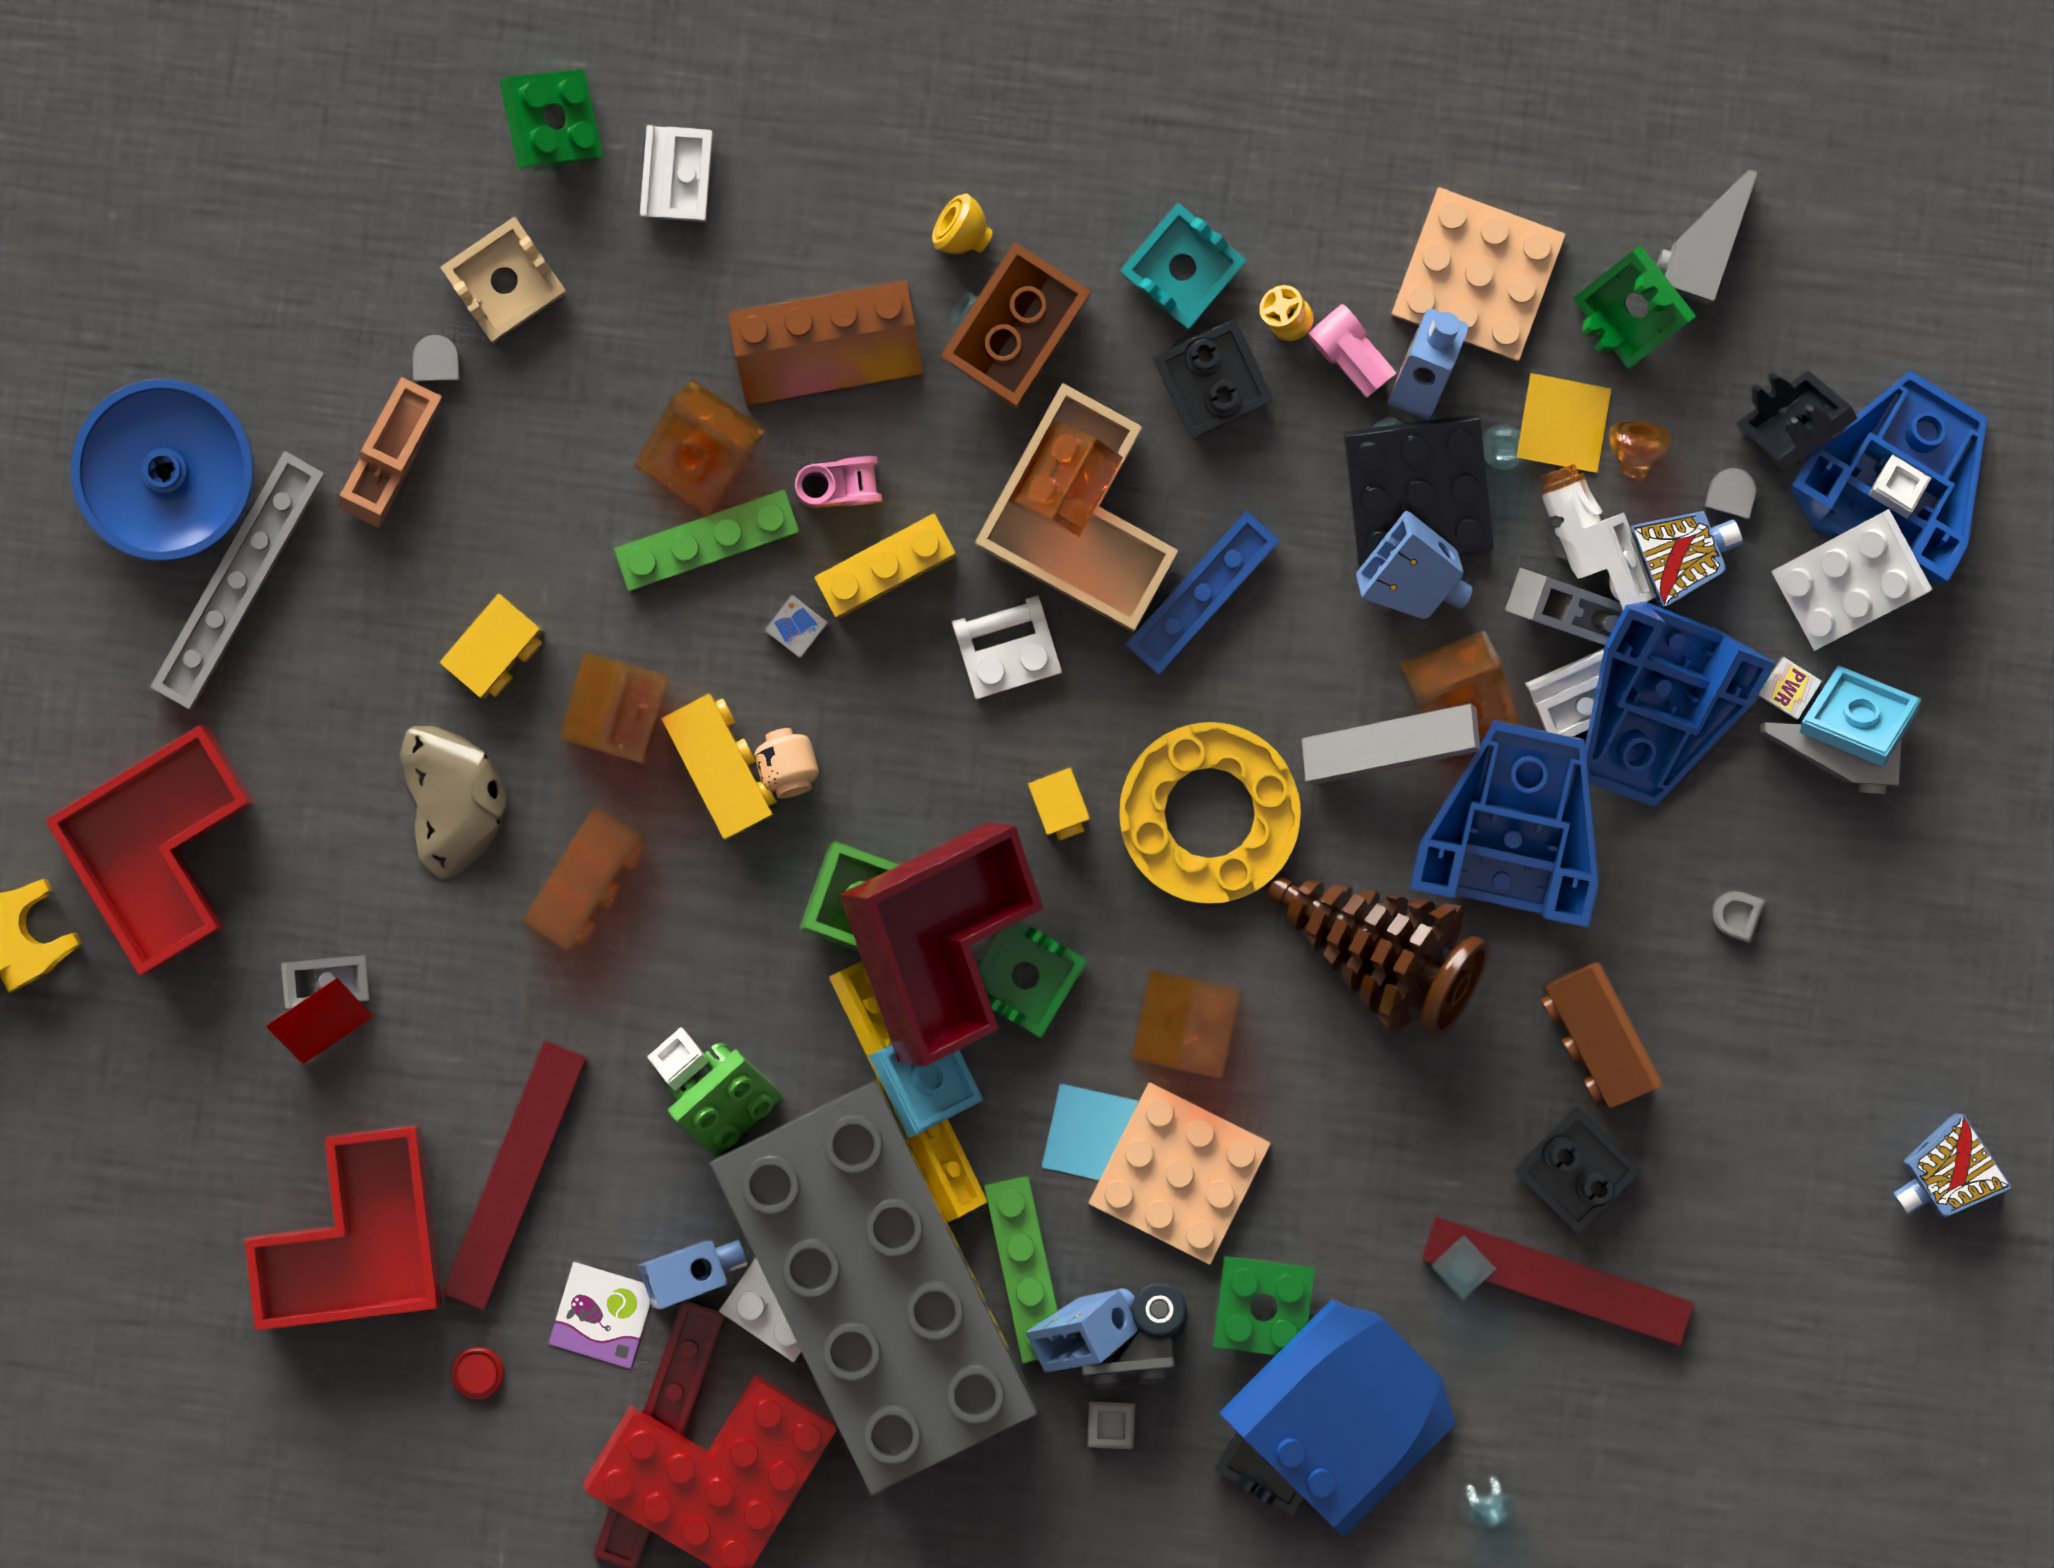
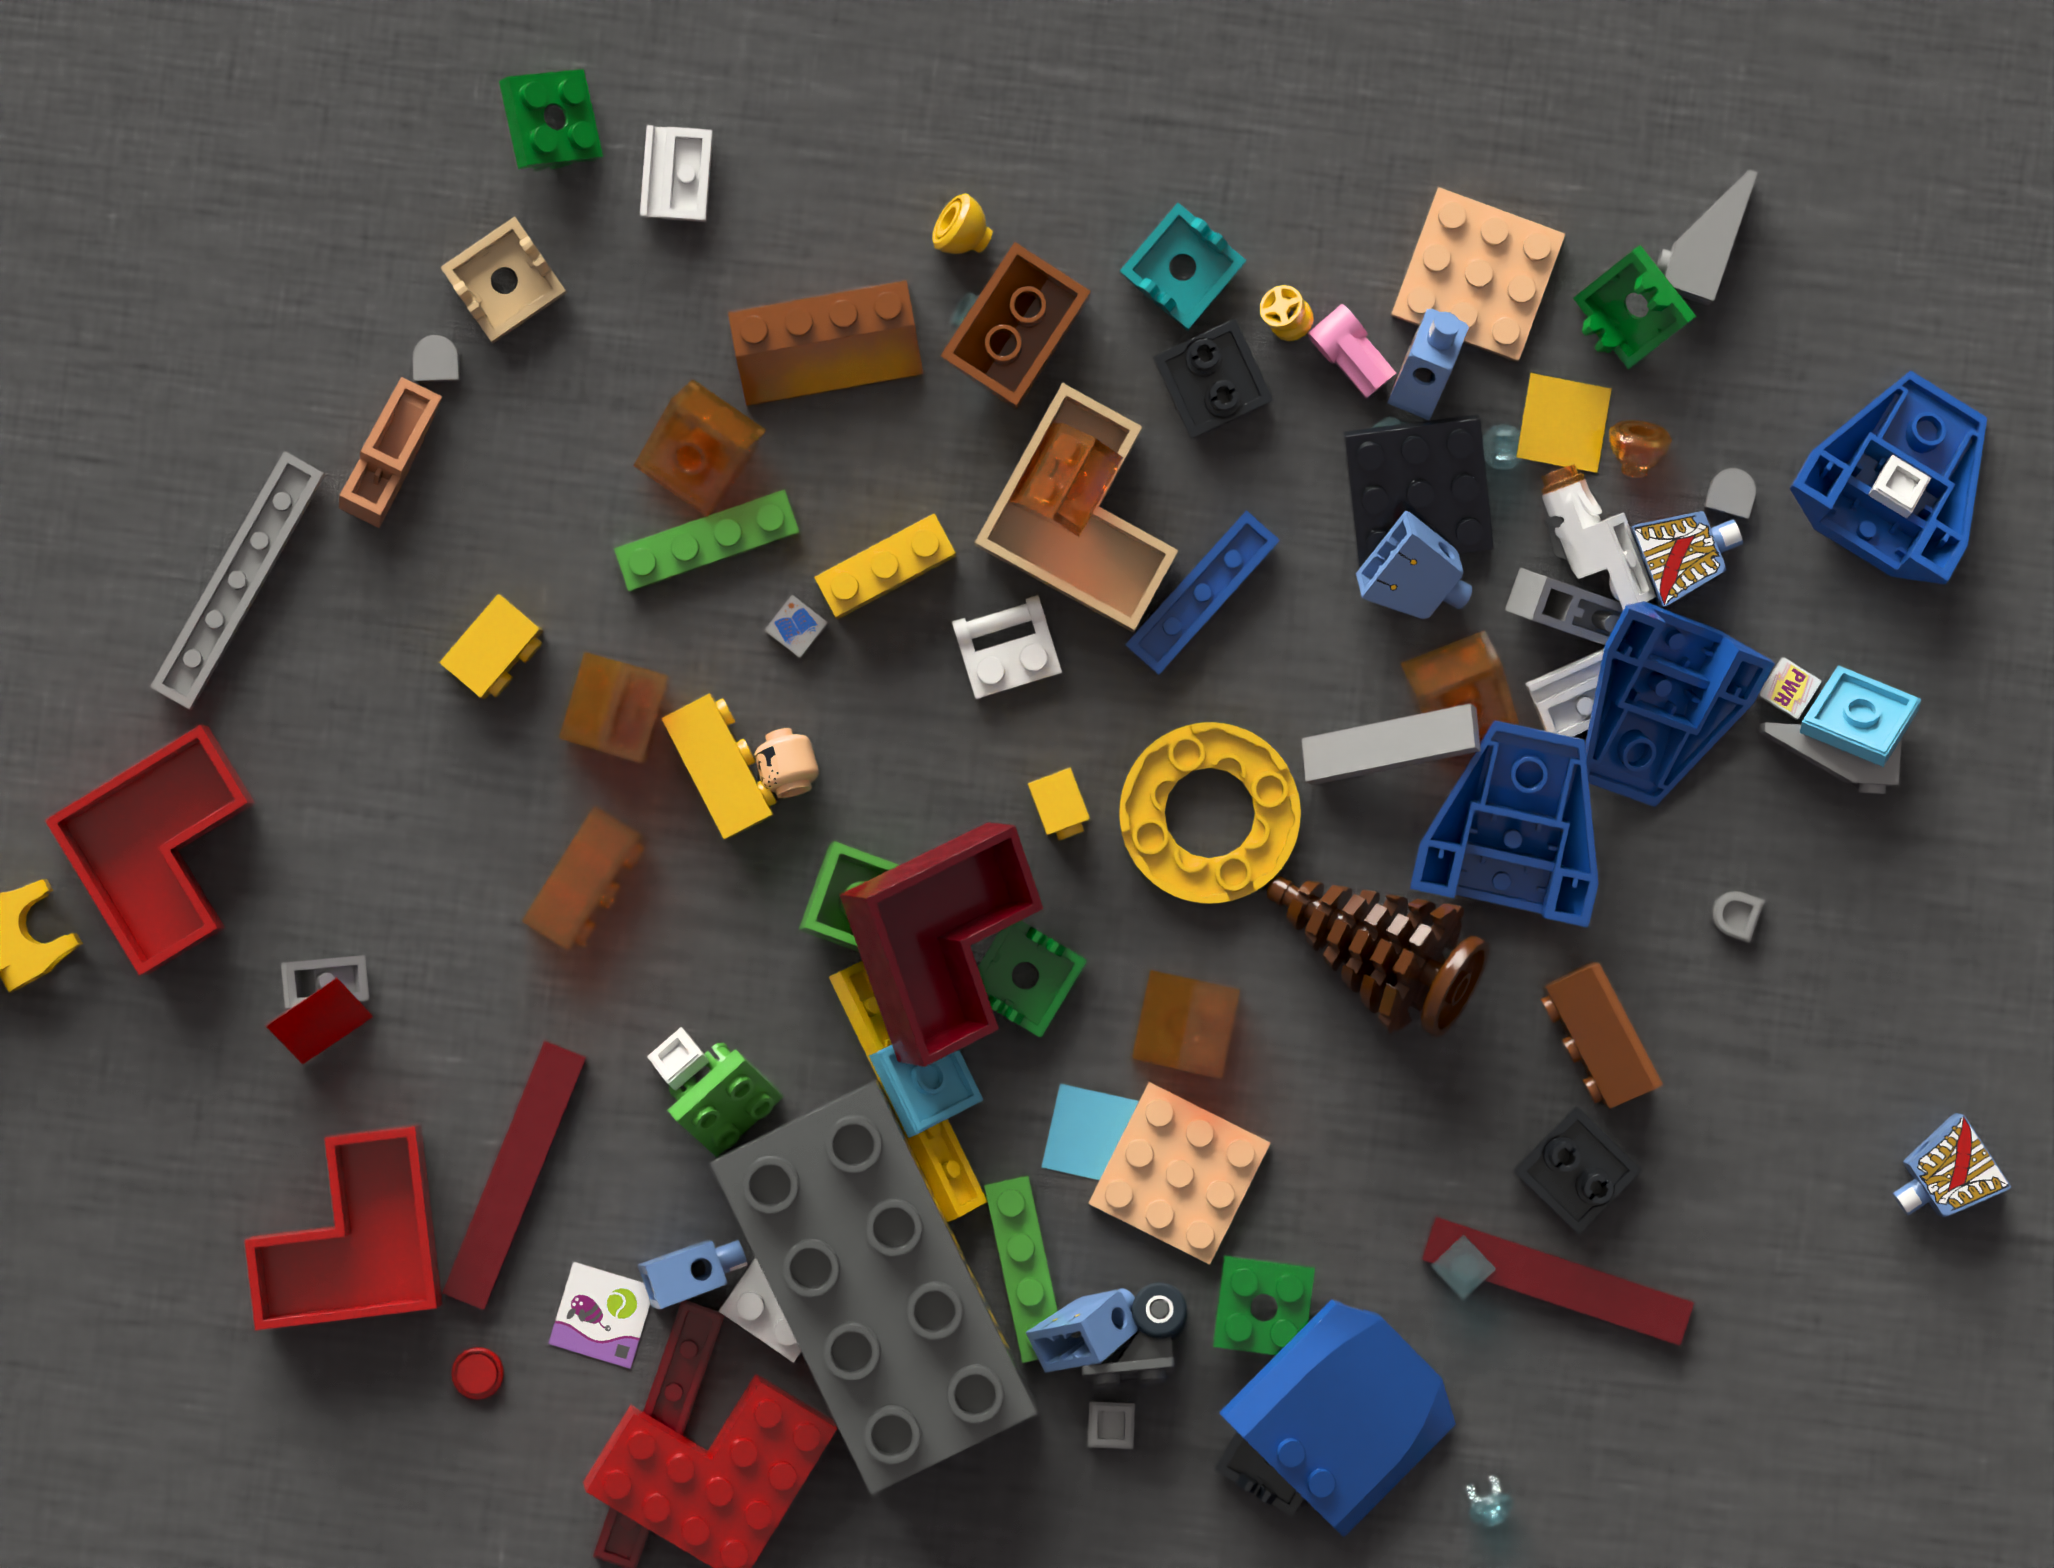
(121, 459): blue dish -> none
(451, 798): dark tan piece -> none
(842, 483): bright pink piece -> none
(1781, 408): black piece -> none
(1851, 580): white plate -> none

